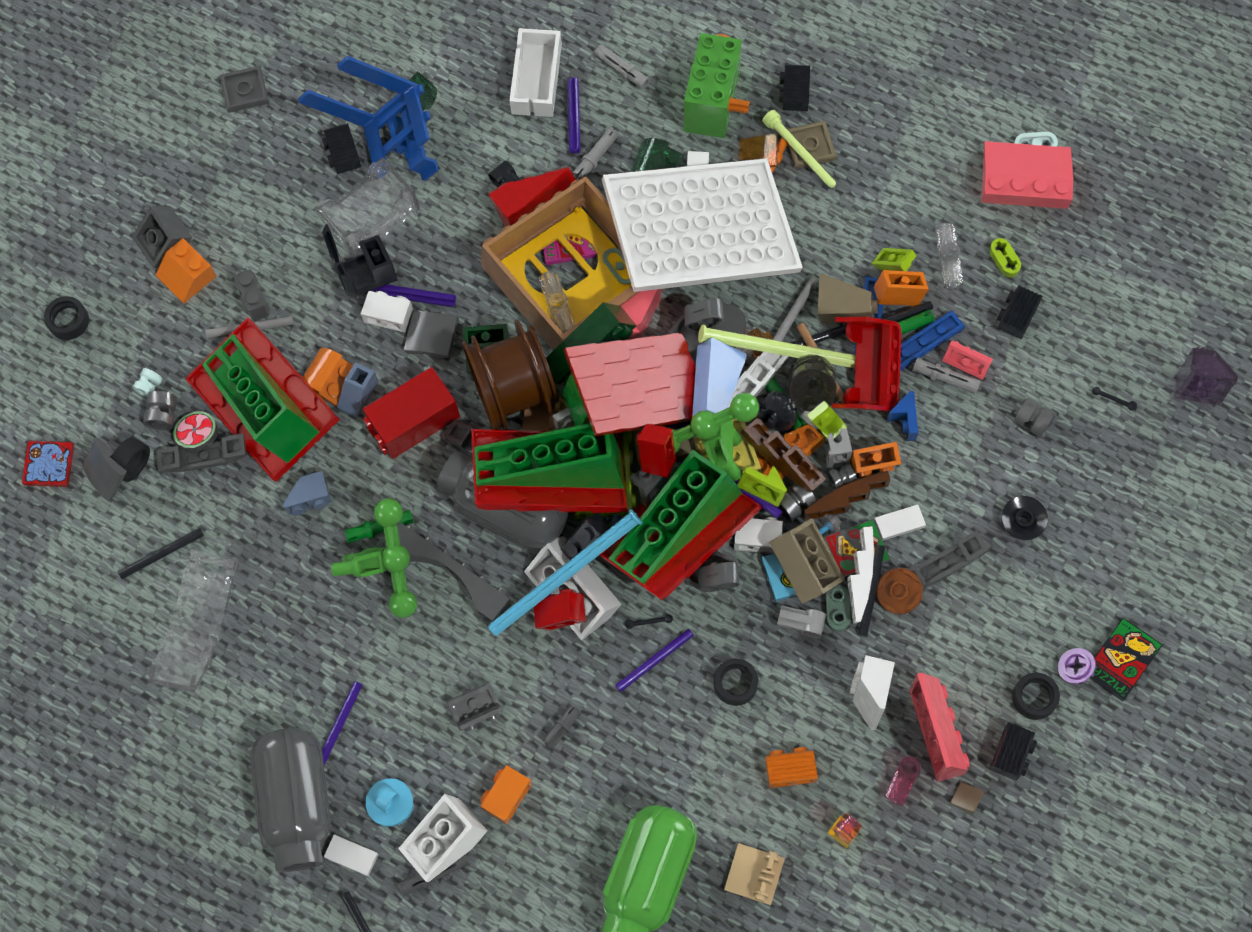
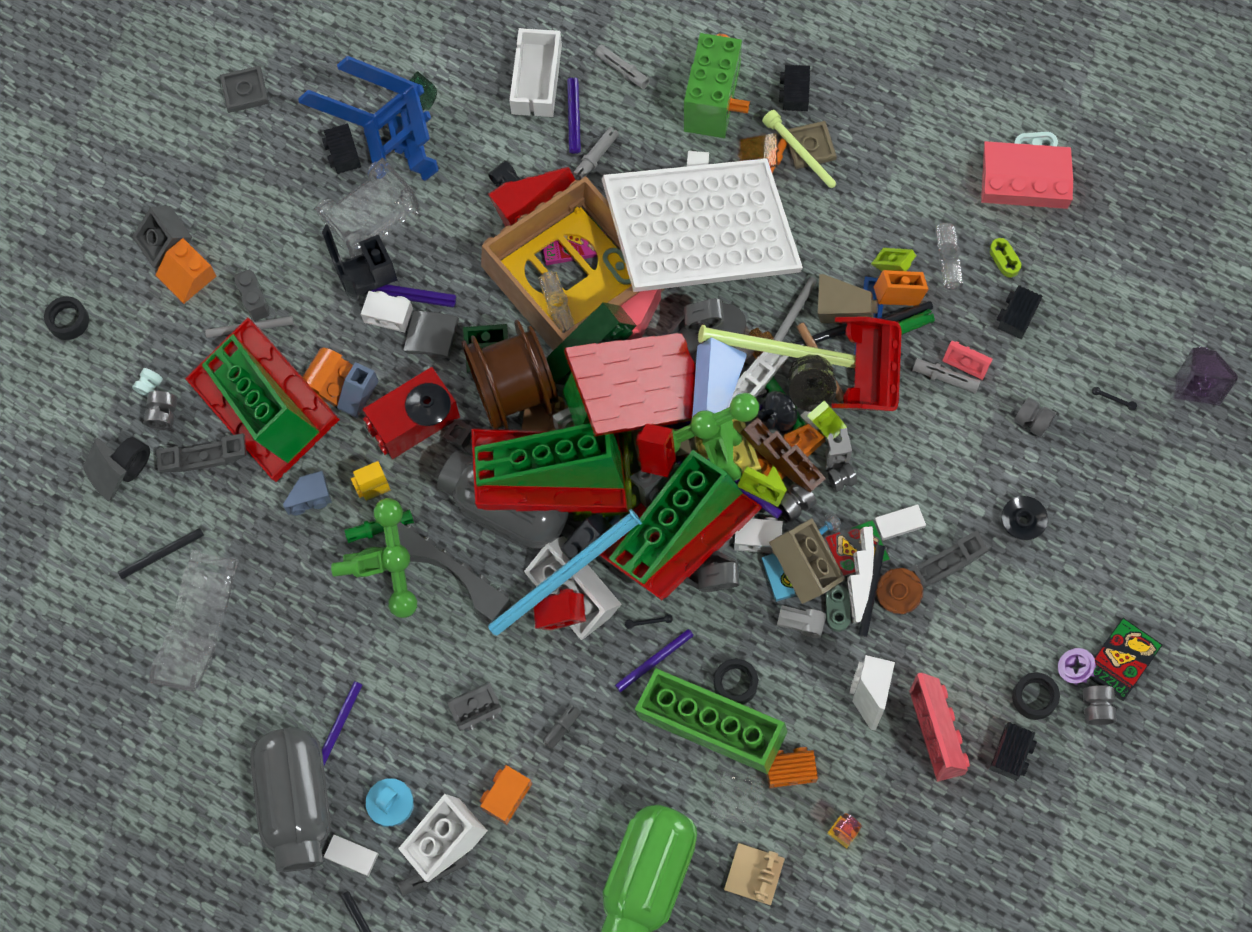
(48, 464): tile -> none
(195, 431): tile -> none
(370, 481): none -> yellow brick
(430, 413): none -> black dish
(656, 155): clear green brick -> none
(711, 720): none -> bright green brick
(840, 499): reddish brown slope -> none
(875, 457): orange brick -> none
(902, 782): clear pink piece -> none
(906, 411): blue slope -> none
(929, 338): blue tile -> none
(967, 798): dark tan slope -> none
(1099, 705): none -> flat silver wheel

